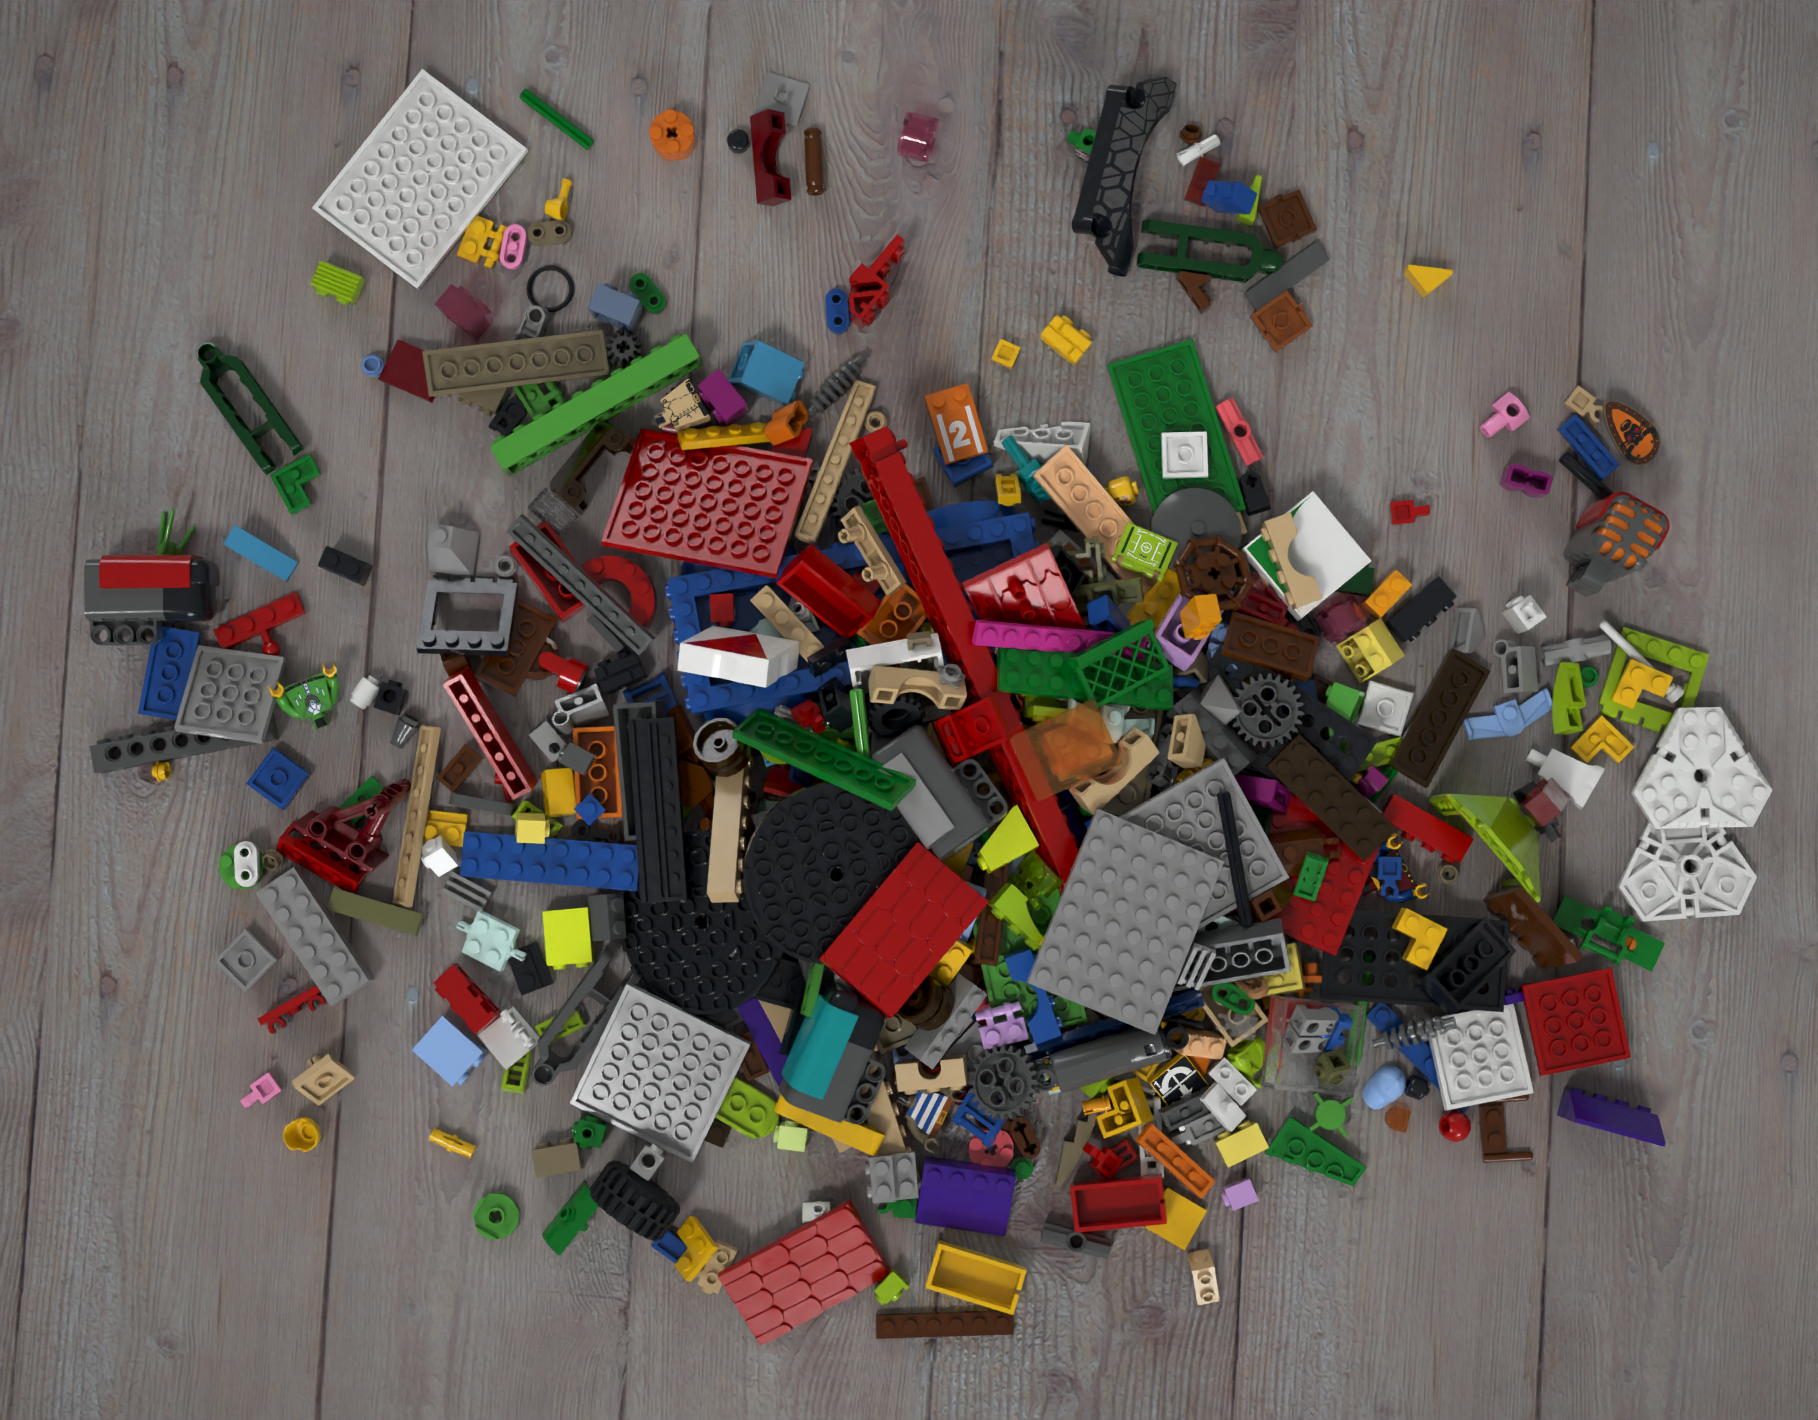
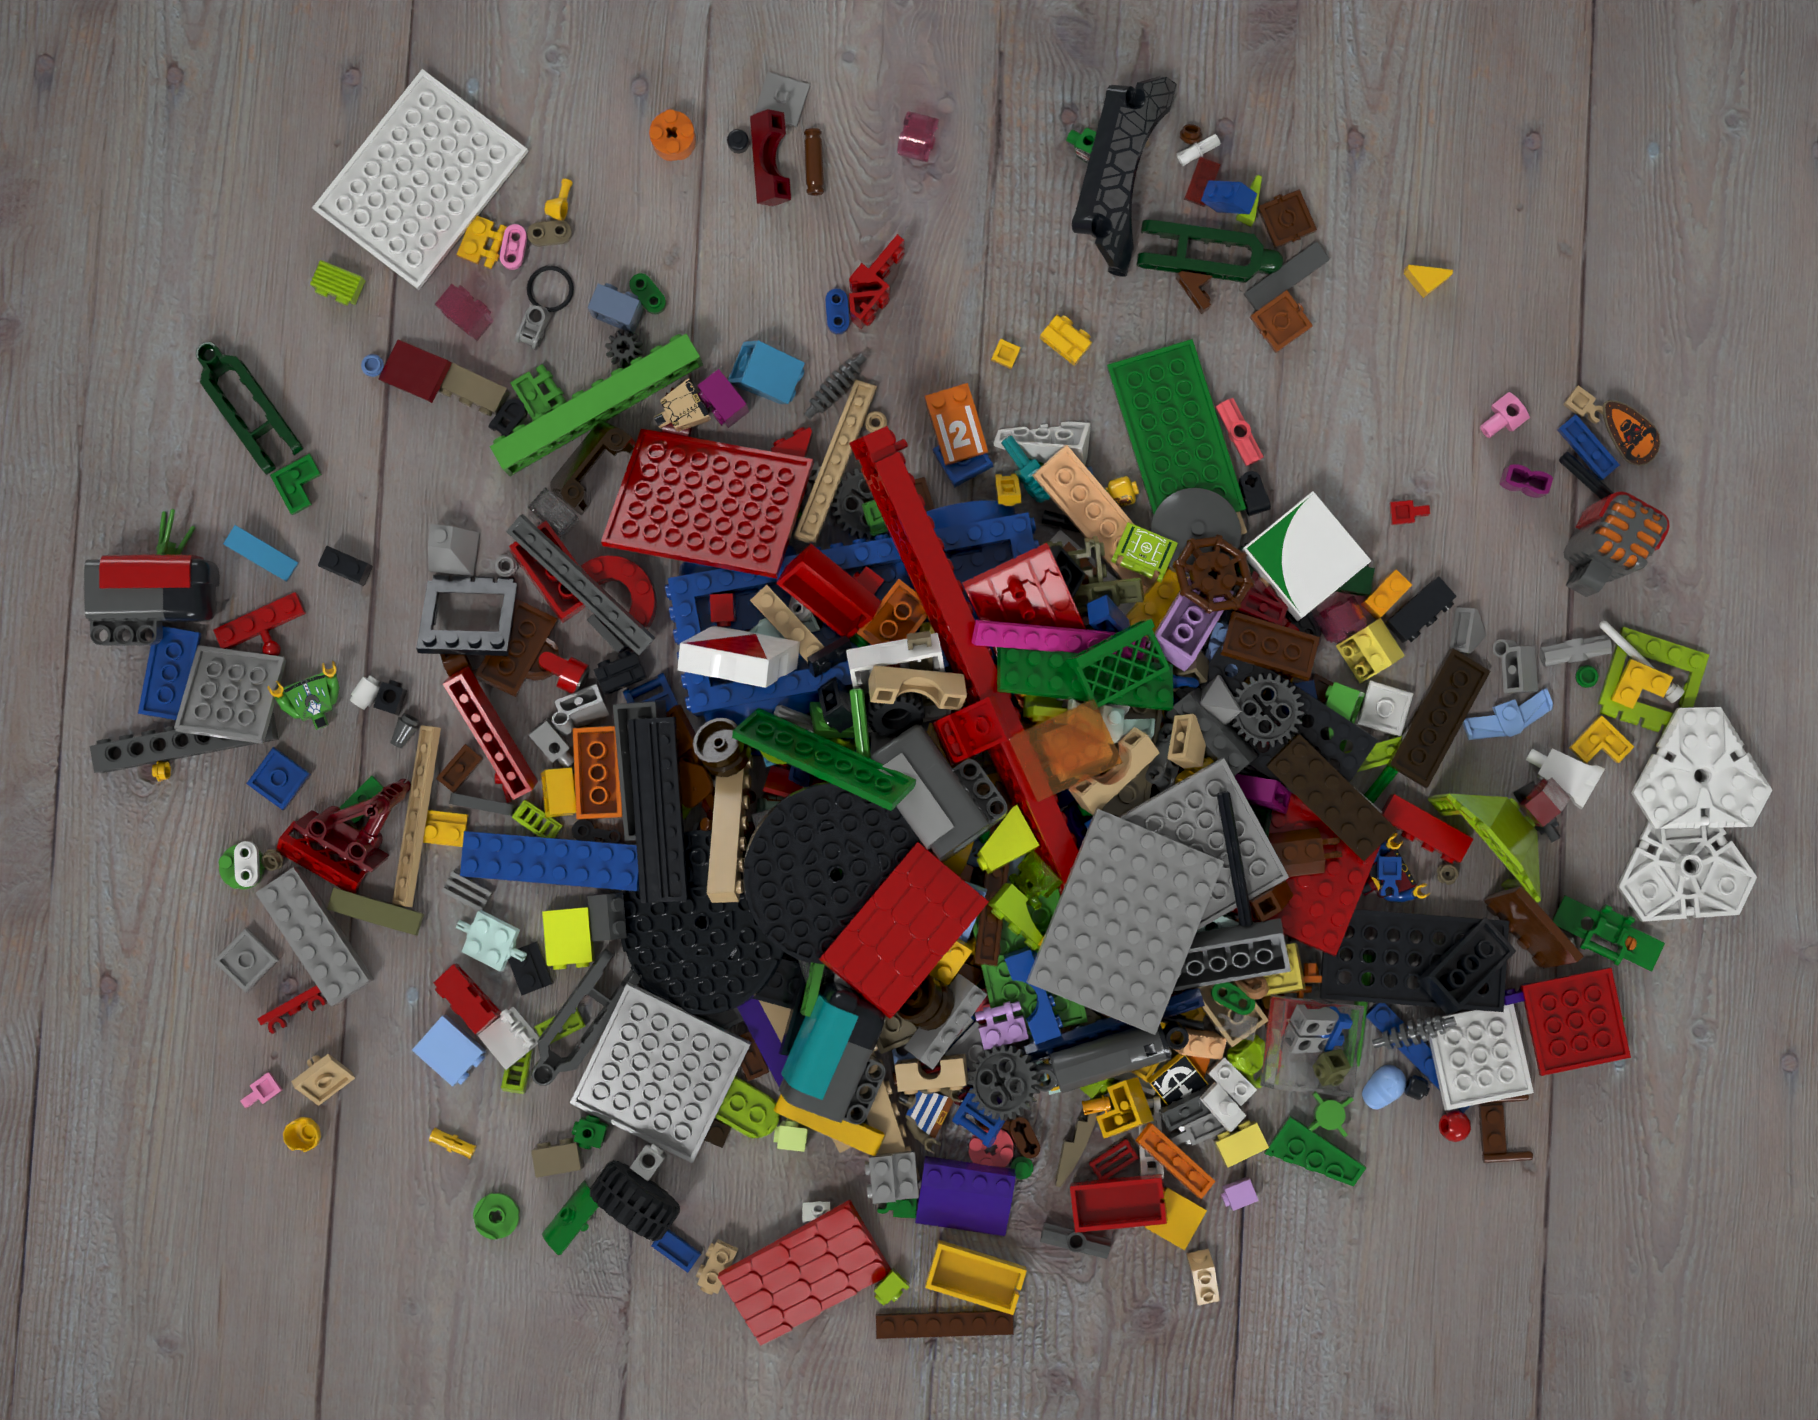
(439, 856): white brick -> none
(515, 363): dark tan plate -> none
(531, 828): light yellow brick -> none
(556, 119): green axle -> none
(576, 758): dark grey brick -> none
(590, 809): blue plate -> none
(699, 1248): yellow plate -> none
(722, 436): yellow plate -> none
(786, 422): orange brick -> none
(809, 714): red plate -> none
(872, 549): tan plate -> none
(947, 671): light grey plate -> none
(1105, 1160): red plate -> none
(1184, 455): white plate -> none
(1198, 982): light grey tile -> none
(1200, 616): light orange brick -> none
(1300, 589): tan arch -> none
(1311, 876): green plate -> none
(1371, 782): magenta piece -> none
(1397, 1119): clear orange tile -> none
(1424, 936): yellow brick -> none
(1523, 613): white brick -> none
(1568, 699): lime slope -> none
(1611, 1116): dark purple slope -> none

